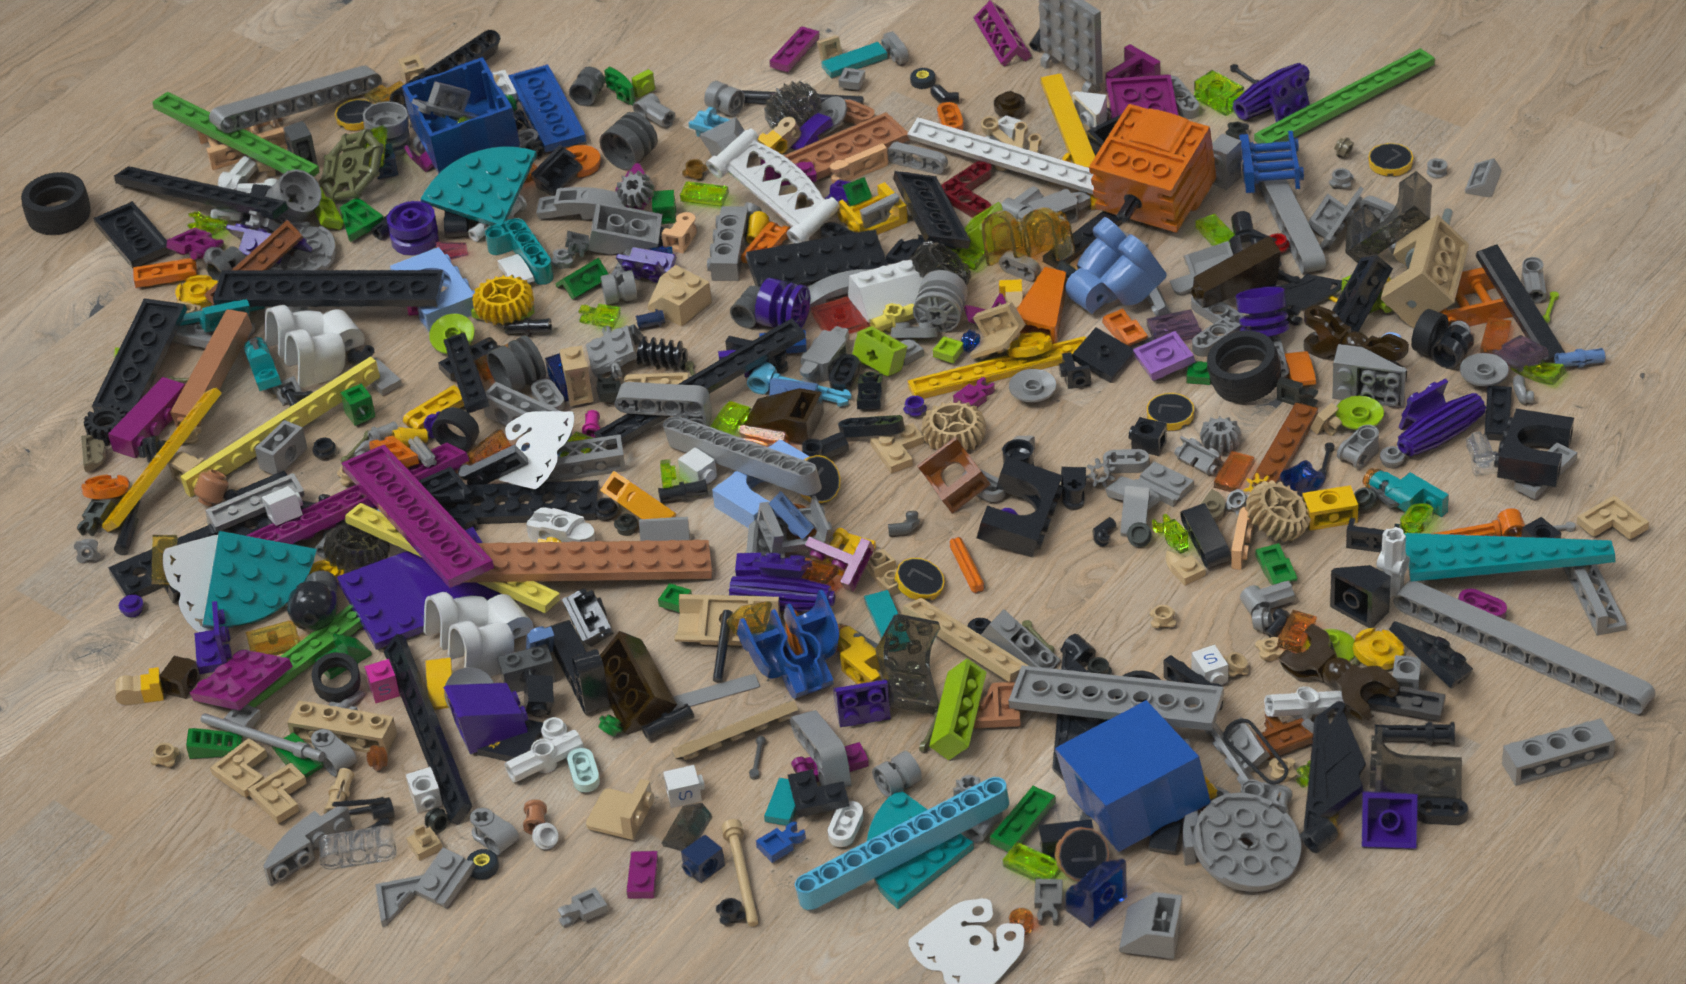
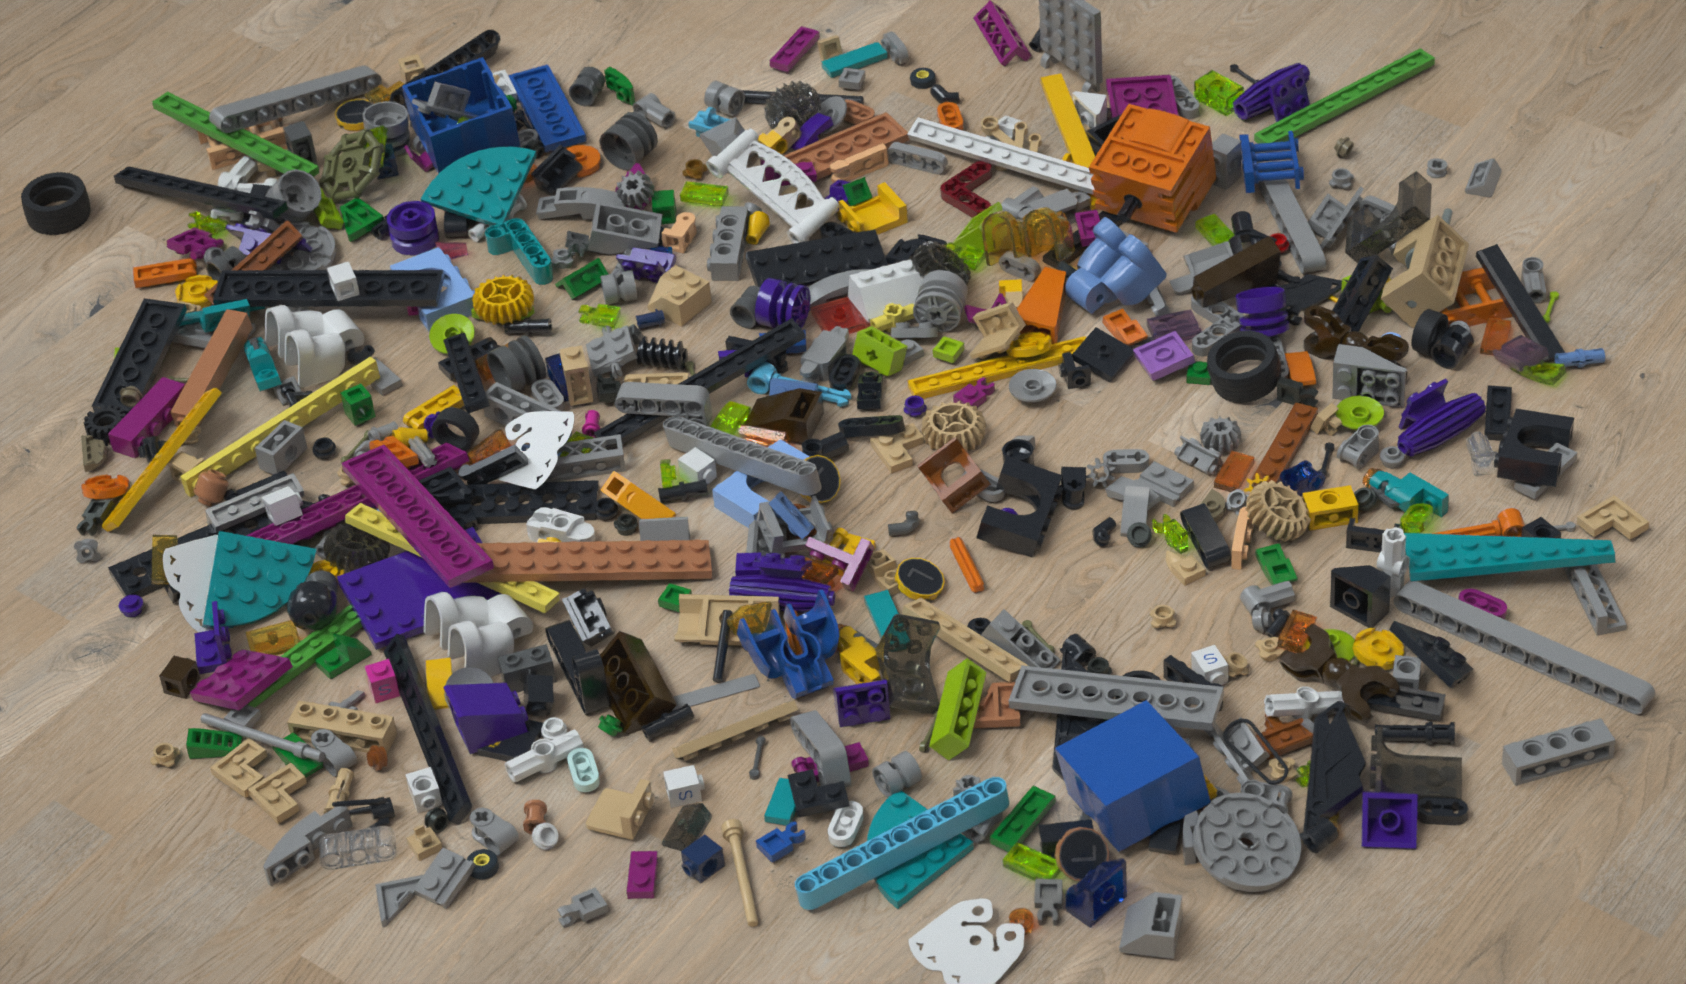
(127, 531): black axle -> none
(130, 396): none -> dark tan plate
(132, 234): black plate -> none
(140, 688): leg -> none
(330, 661): black tyre -> none
(343, 281): none -> white brick
(515, 266): white slope -> none
(540, 636): medium blue plate -> none
(643, 83): lime plate -> none
(730, 911): black plate -> none
(769, 237): orange plate -> none
(878, 211): light grey tile -> none
(931, 209): black plate -> none
(970, 340): clear blue plate -> none
(1009, 104): dark brown plate -> none
(1085, 224): none -> magenta plate
(1135, 64): magenta bracket -> none
(1148, 436): black brick -> none
(1171, 409): black tile -> none
(1236, 129): pearl dark grey plate -> none
(1390, 159): tile -> none
(1484, 369): light grey dish -> none
(1520, 390): light grey arm -> none

